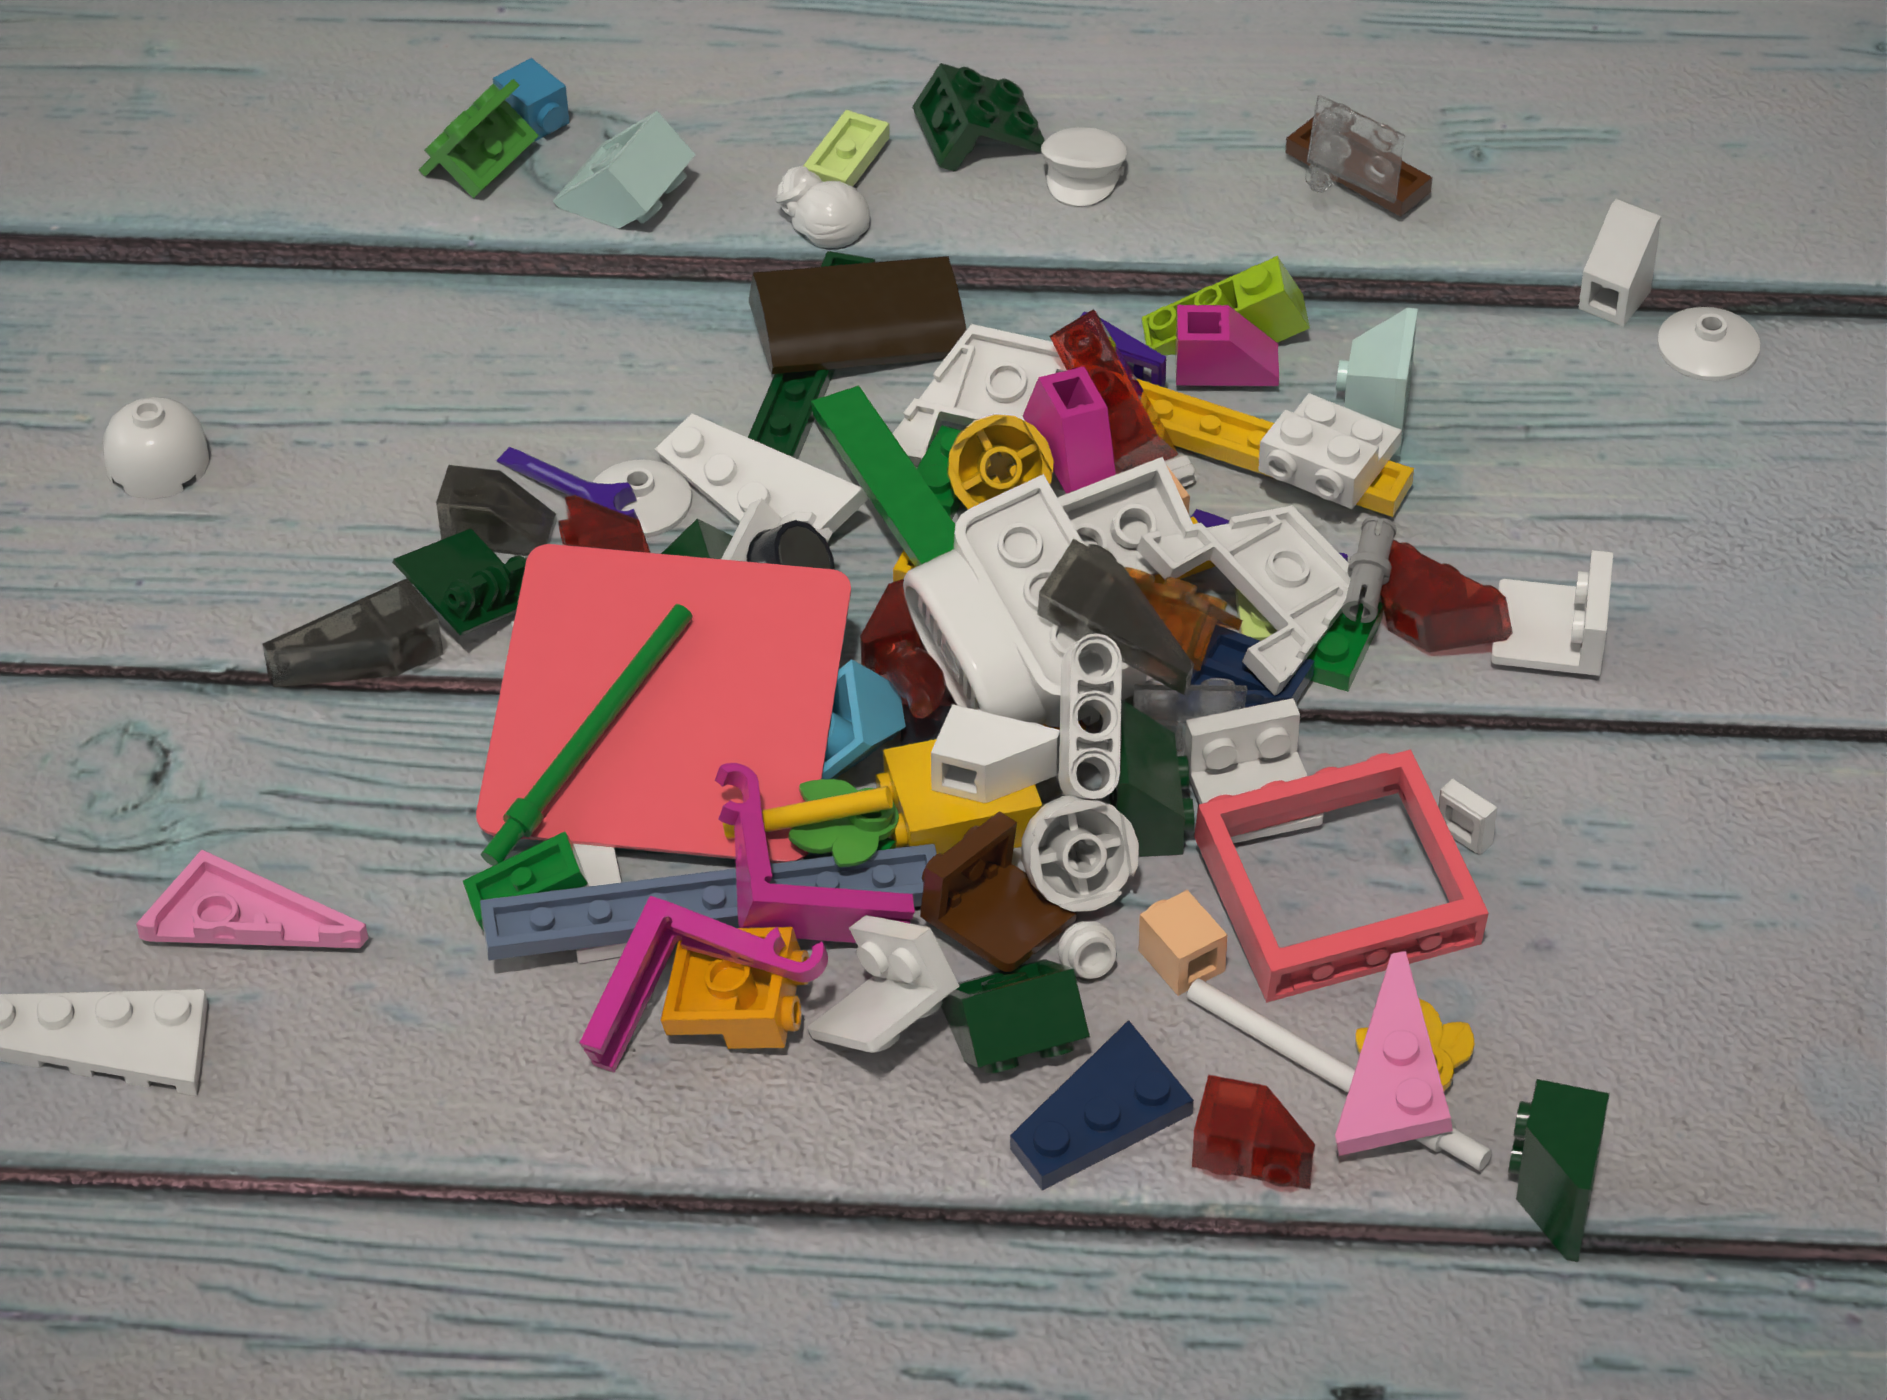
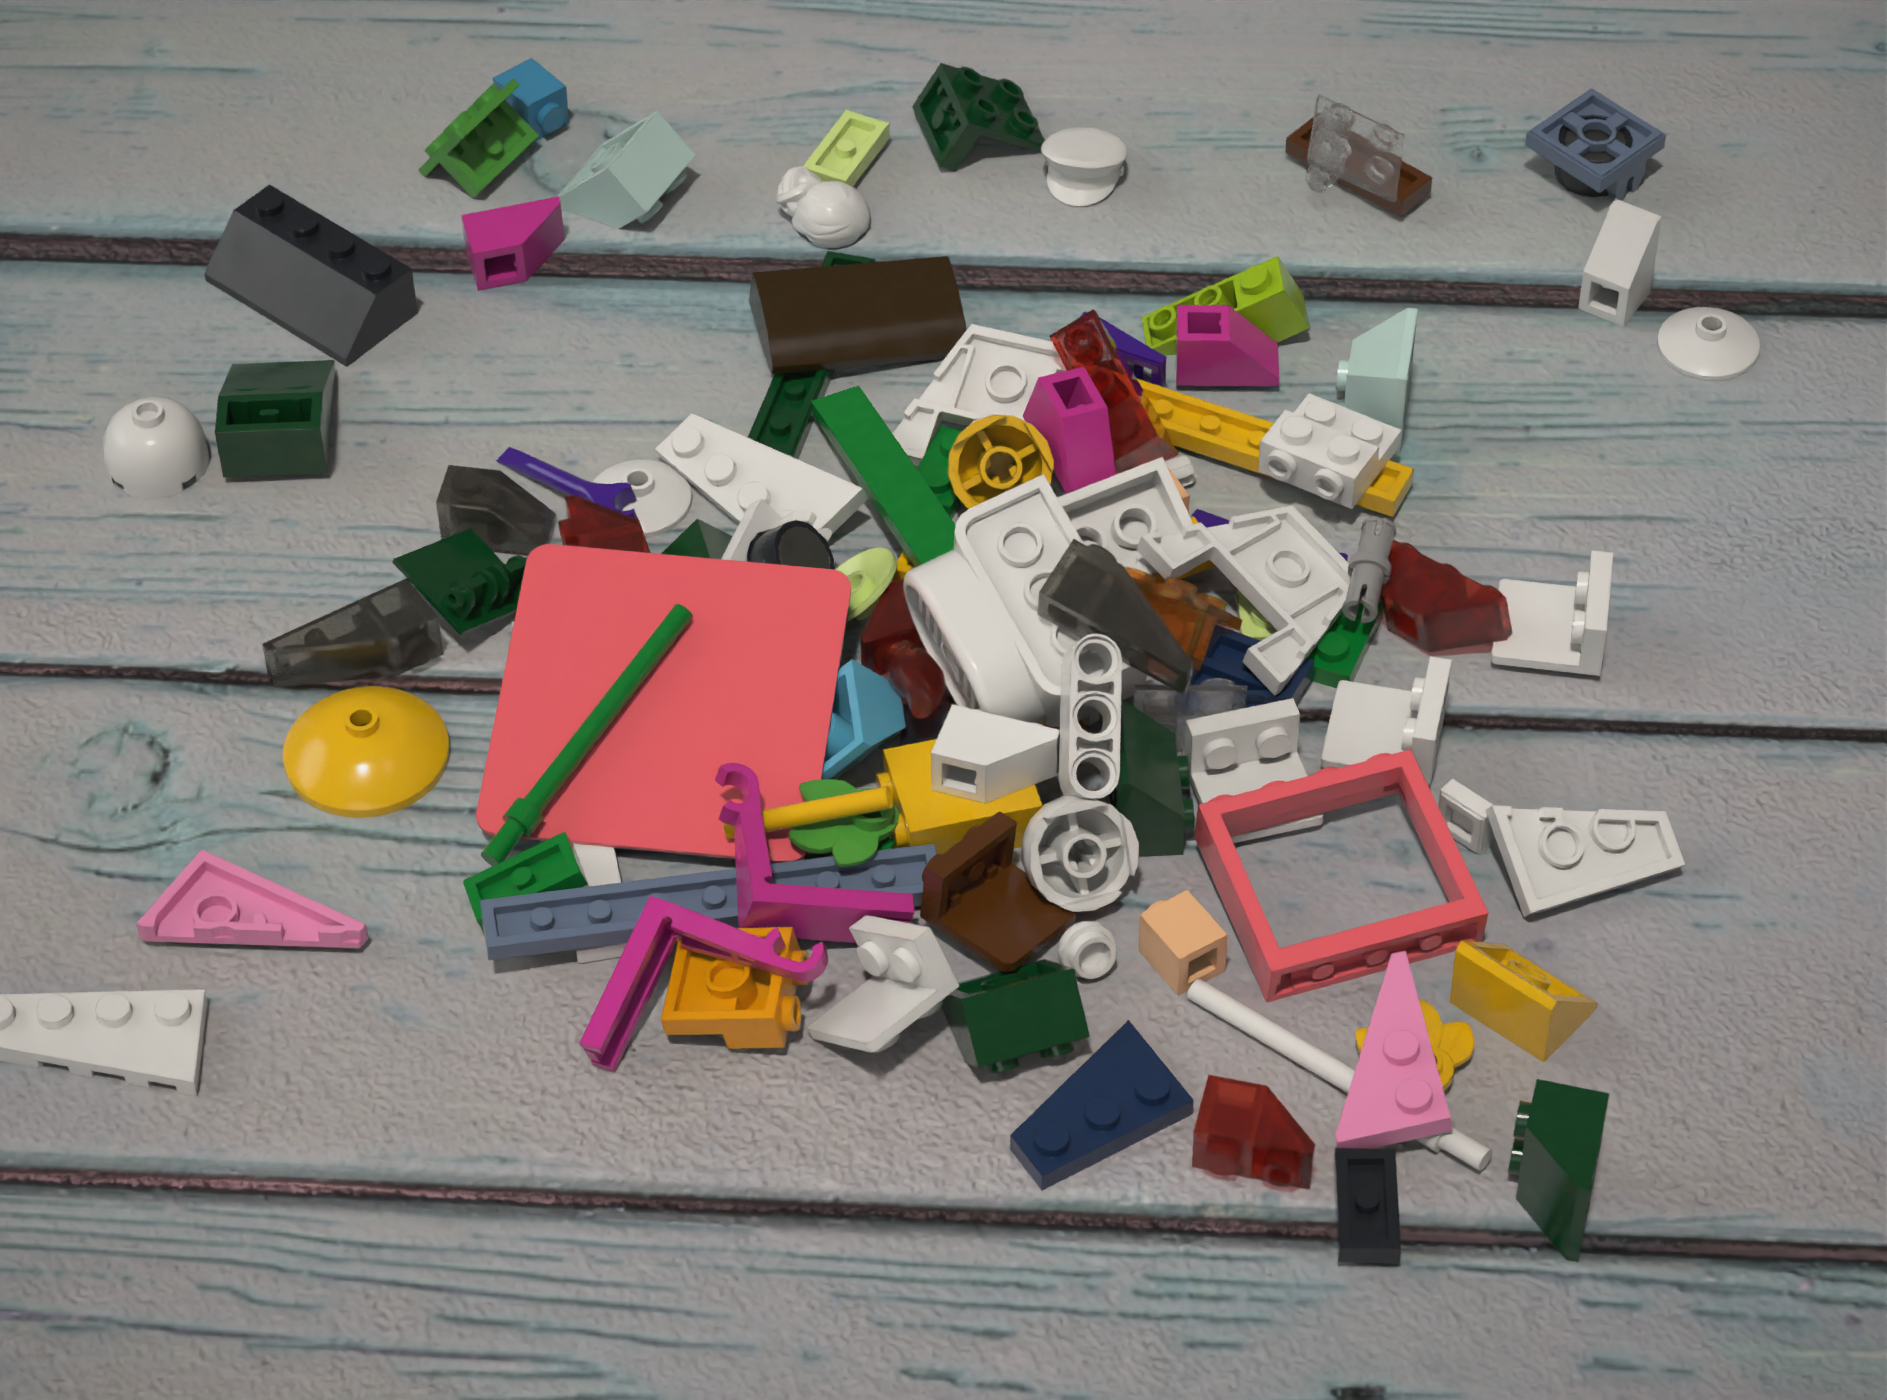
(275, 418): none -> dark green slope
(311, 276): none -> black slope
(366, 751): none -> yellow dish
(511, 241): none -> dark pink slope
(869, 577): none -> yellowish green dish
(1367, 1205): none -> black plate
(1389, 720): none -> white bracket
(1516, 997): none -> yellow slope
(1577, 854): none -> white wing
(1596, 146): none -> sand blue piece

